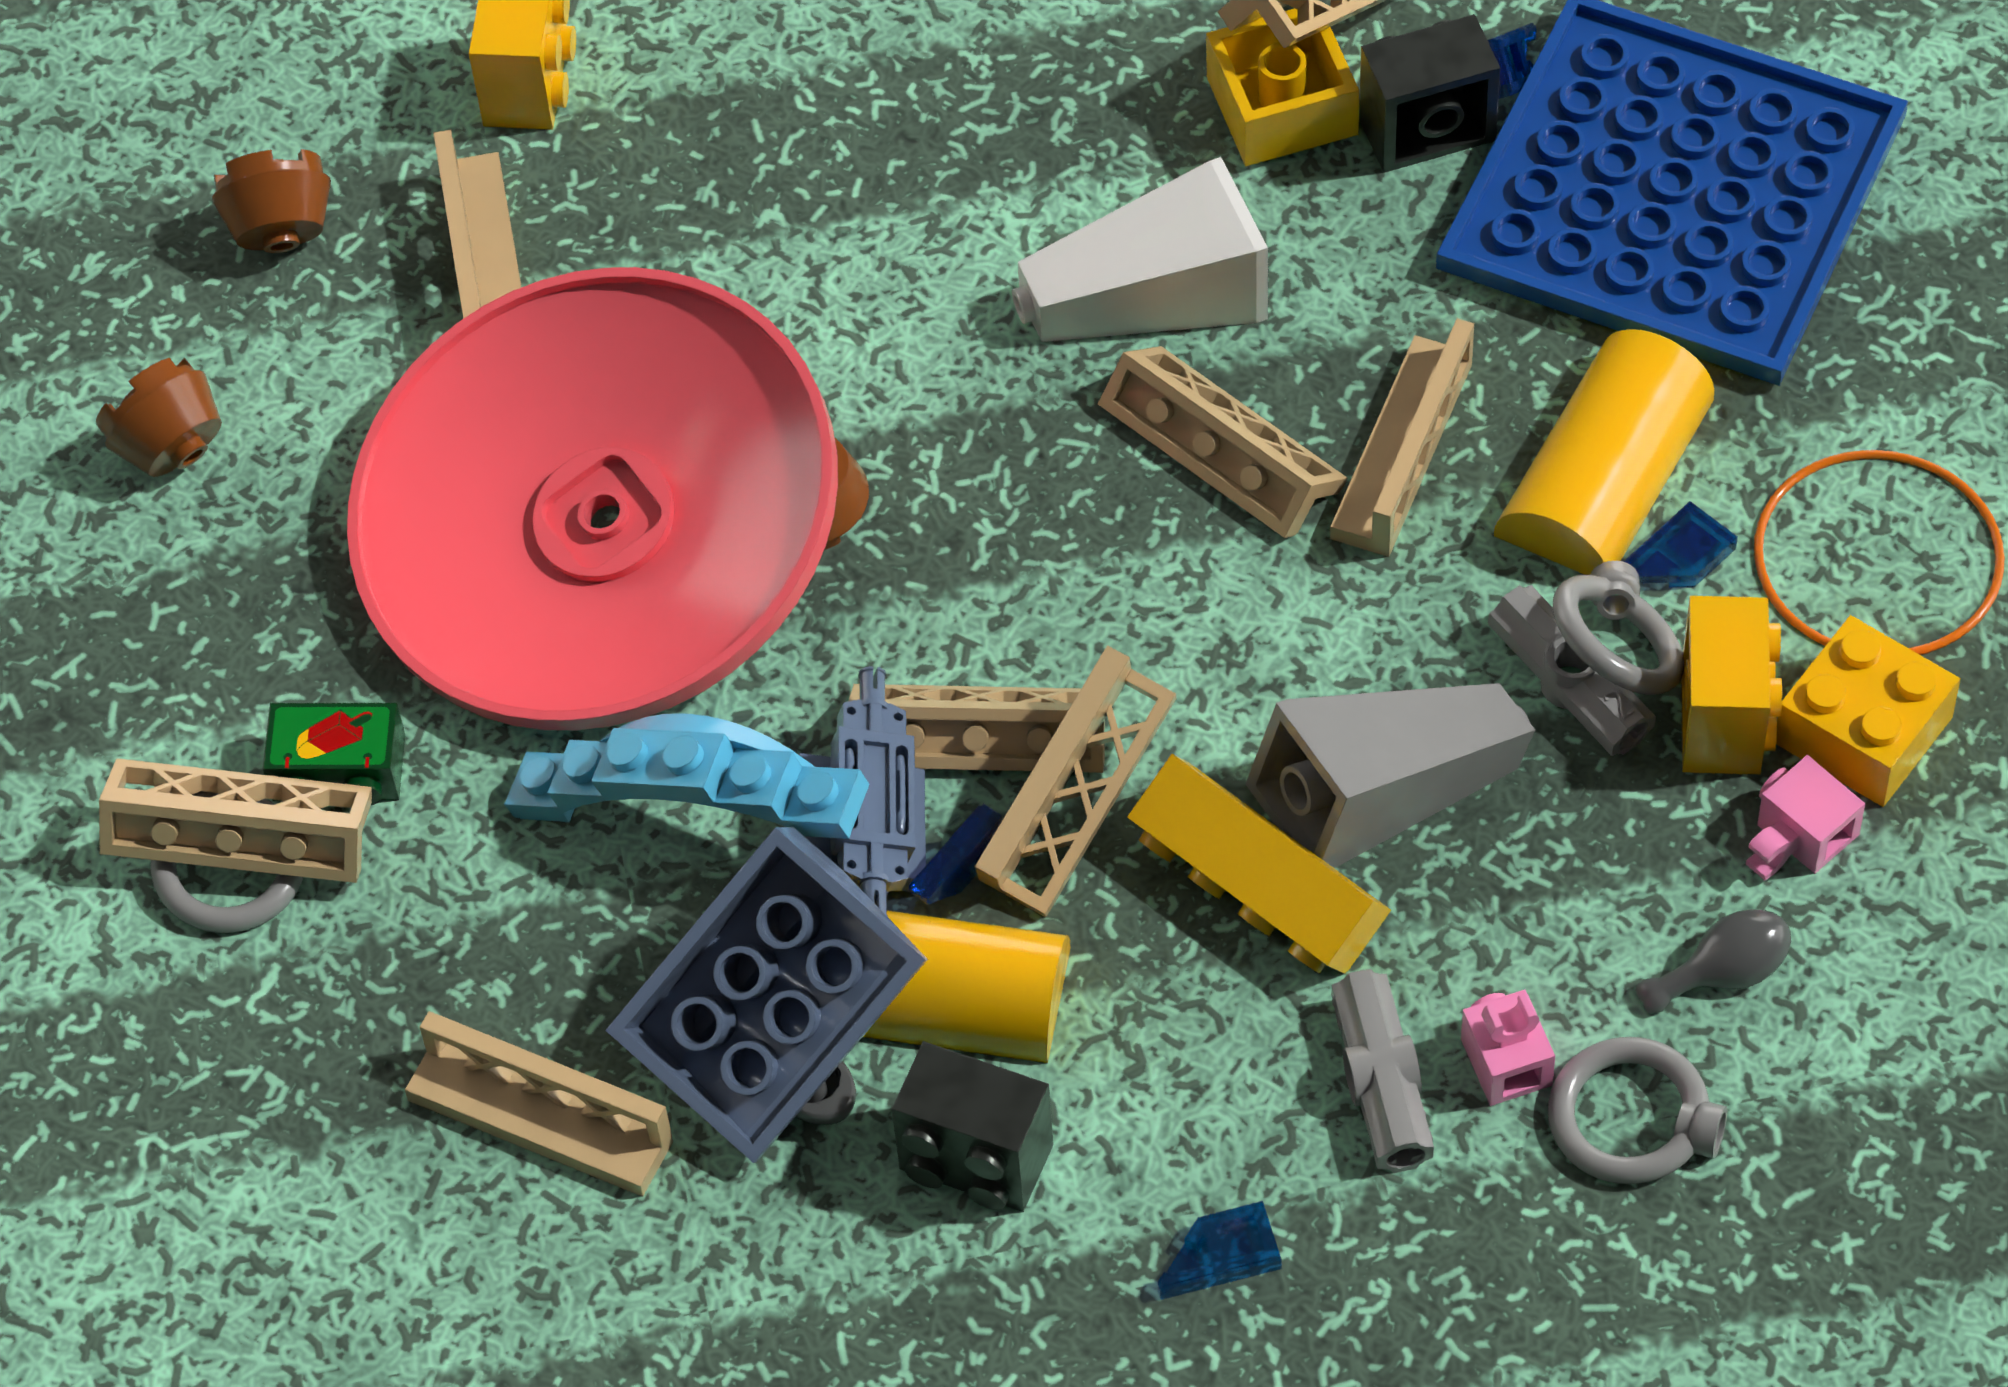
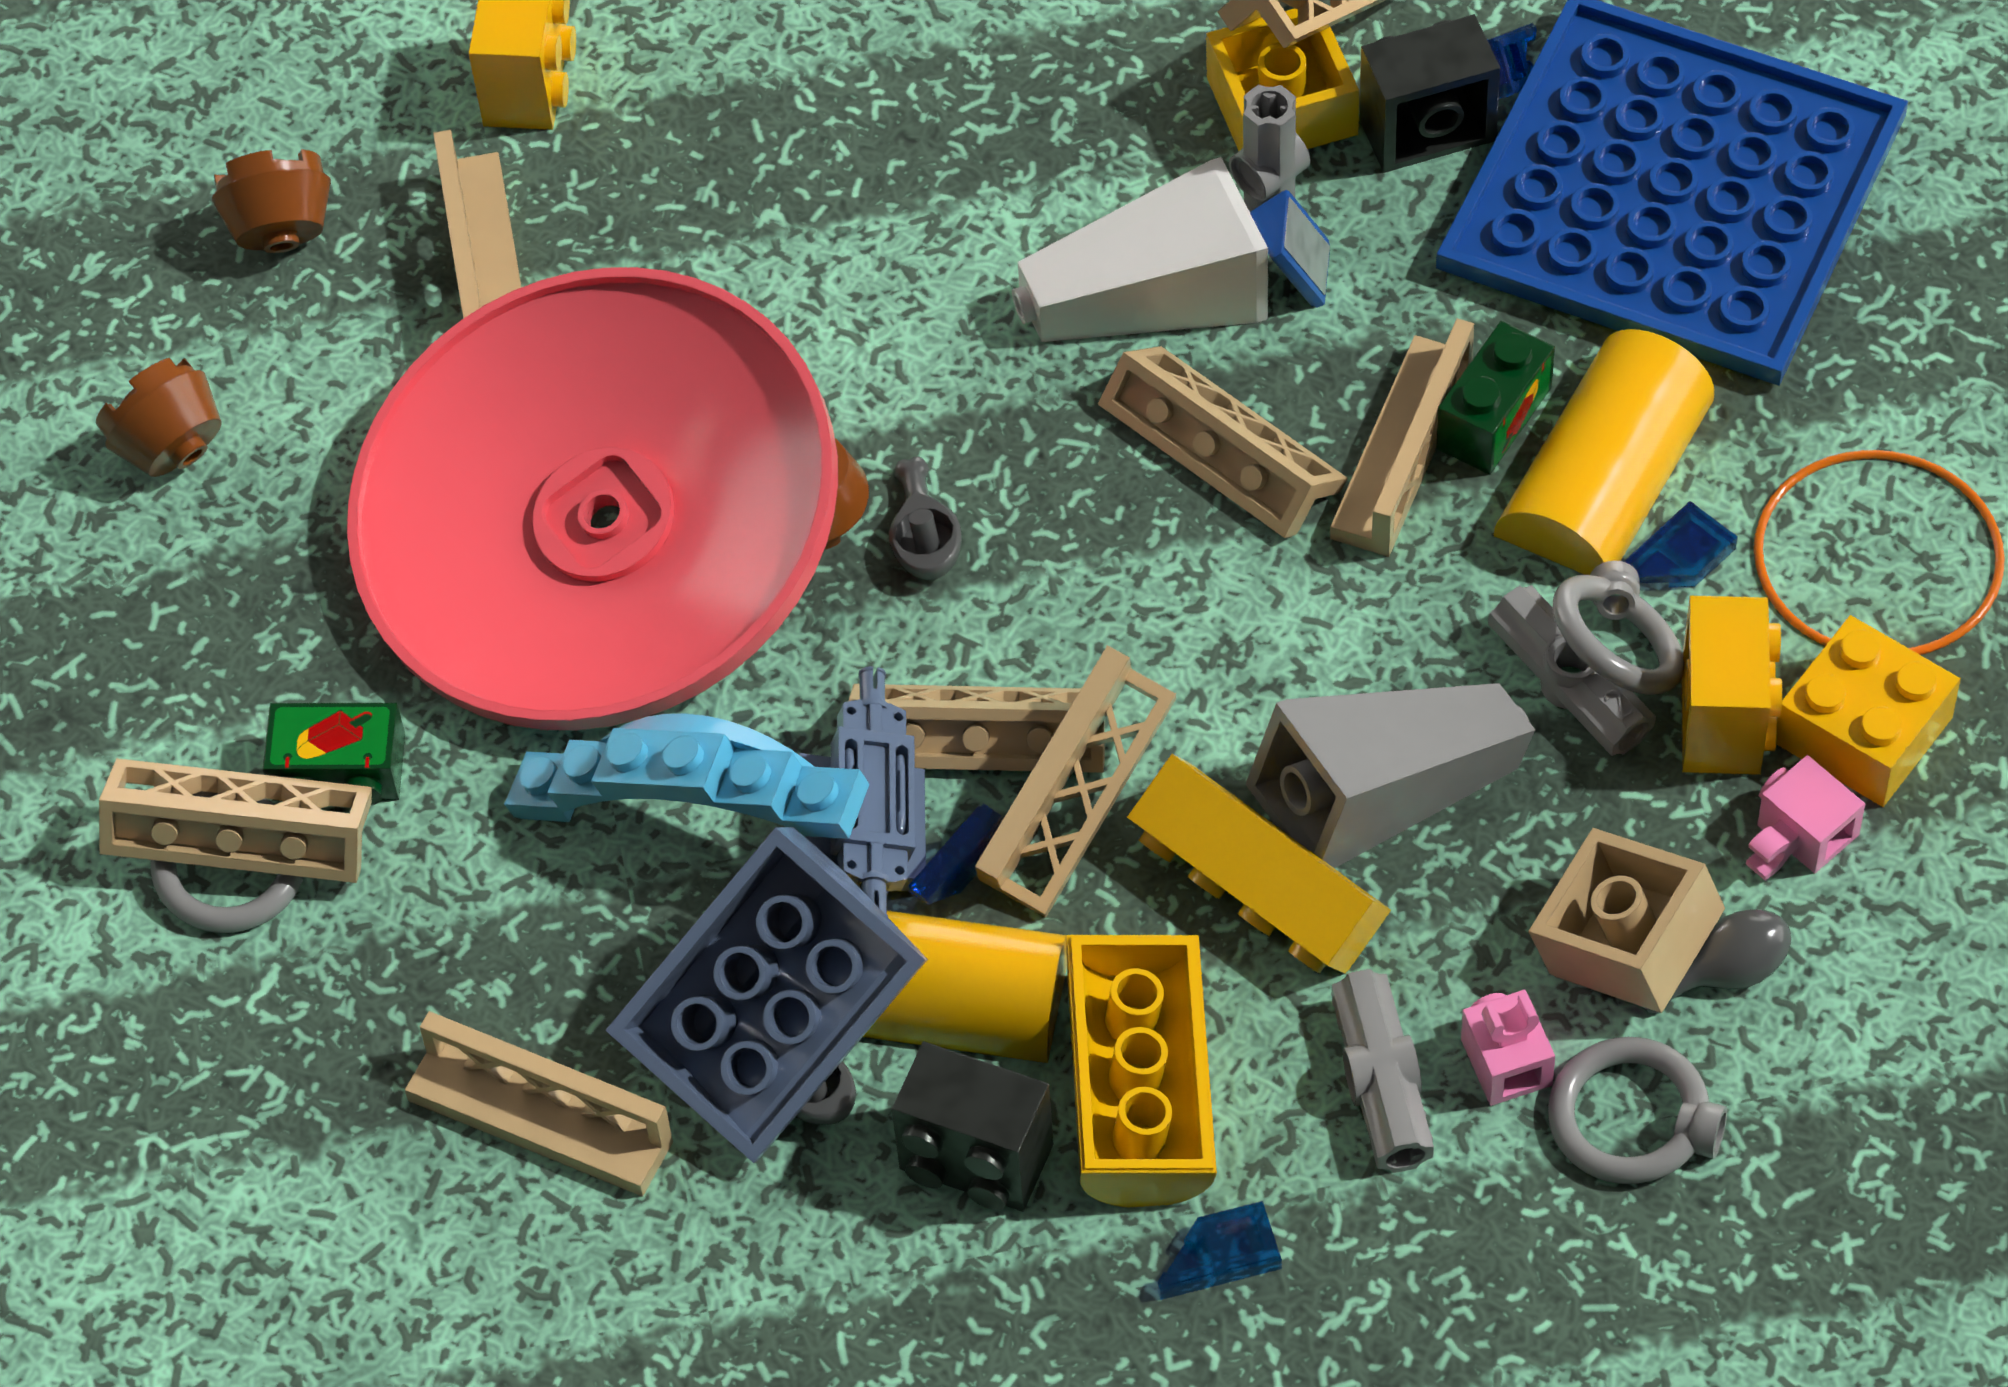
(924, 531): none -> dark grey piece
(1140, 1068): none -> yellow brick
(1271, 147): none -> light grey piece
(1295, 245): none -> slope
(1495, 397): none -> dark green brick
(1627, 919): none -> tan brick

